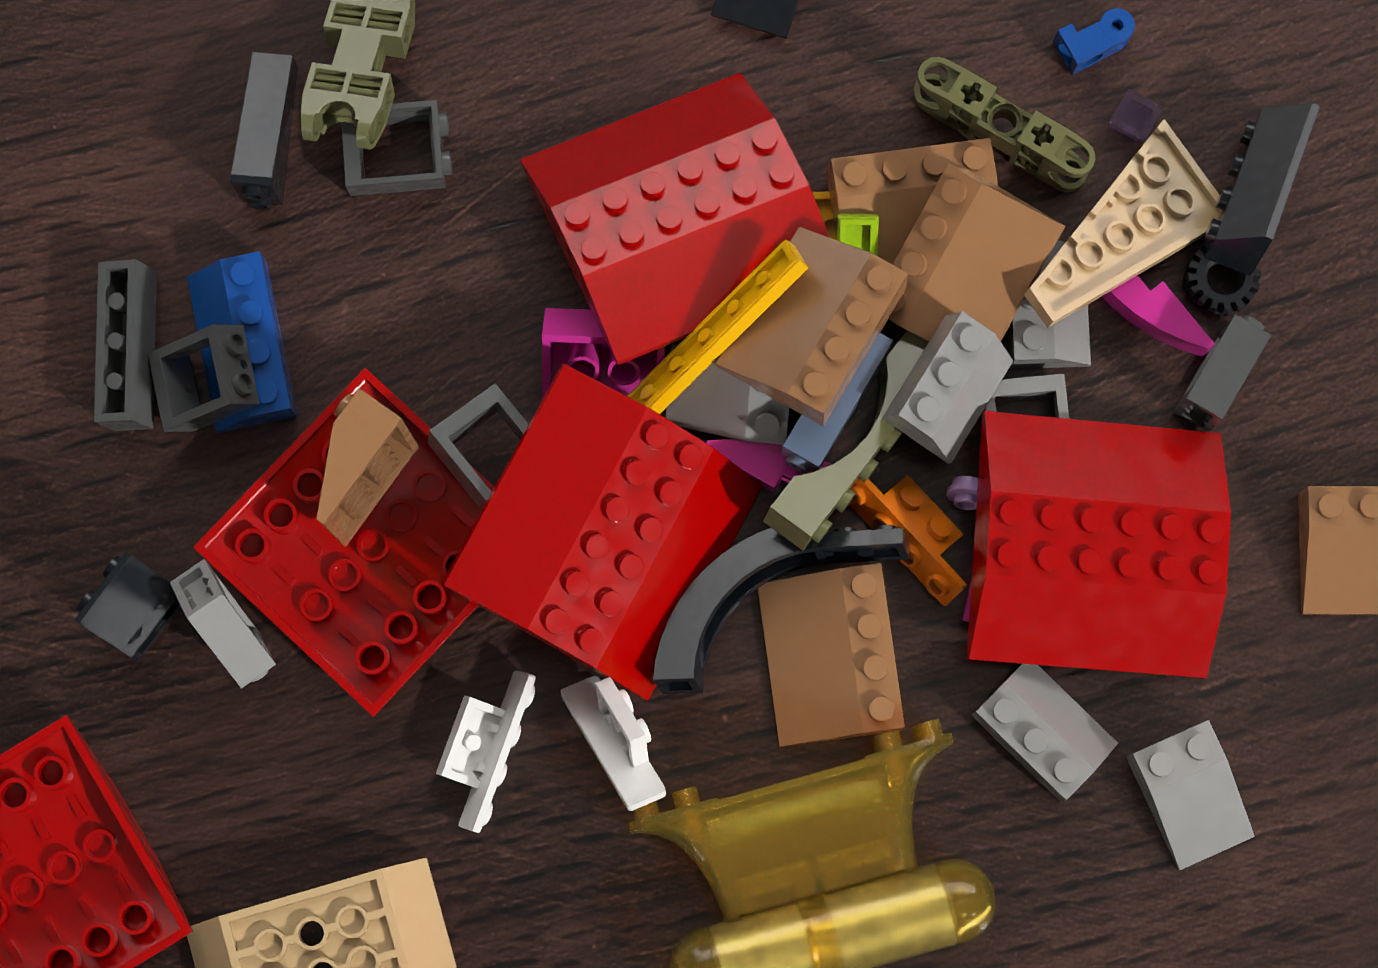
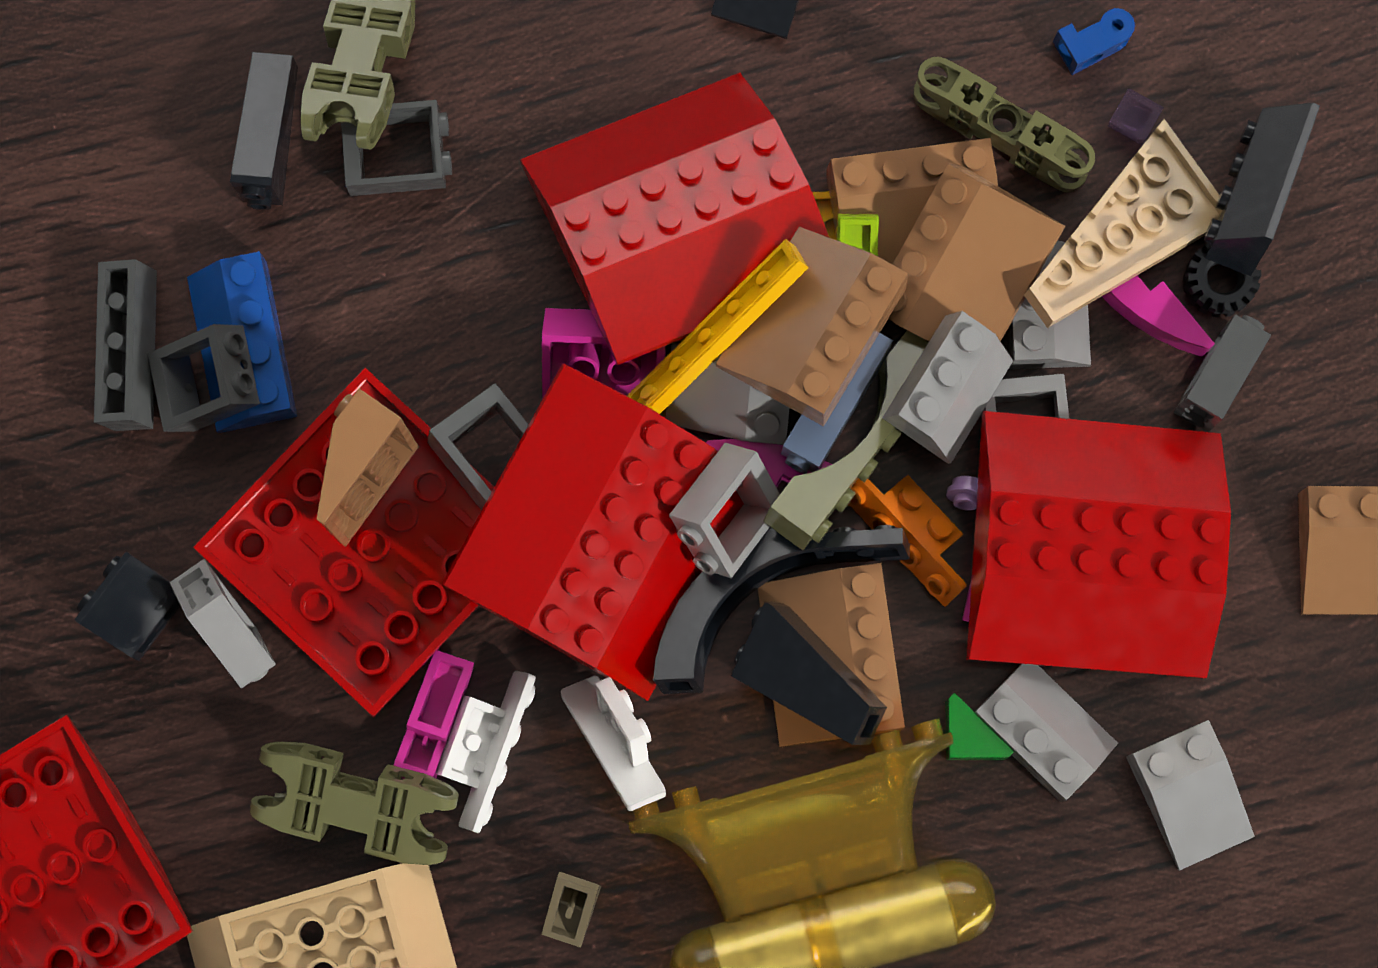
(382, 809): none -> olive piece
(434, 713): none -> dark pink slope
(570, 909): none -> dark tan slope
(728, 471): none -> light grey window
(806, 676): none -> black slope
(971, 734): none -> green slope

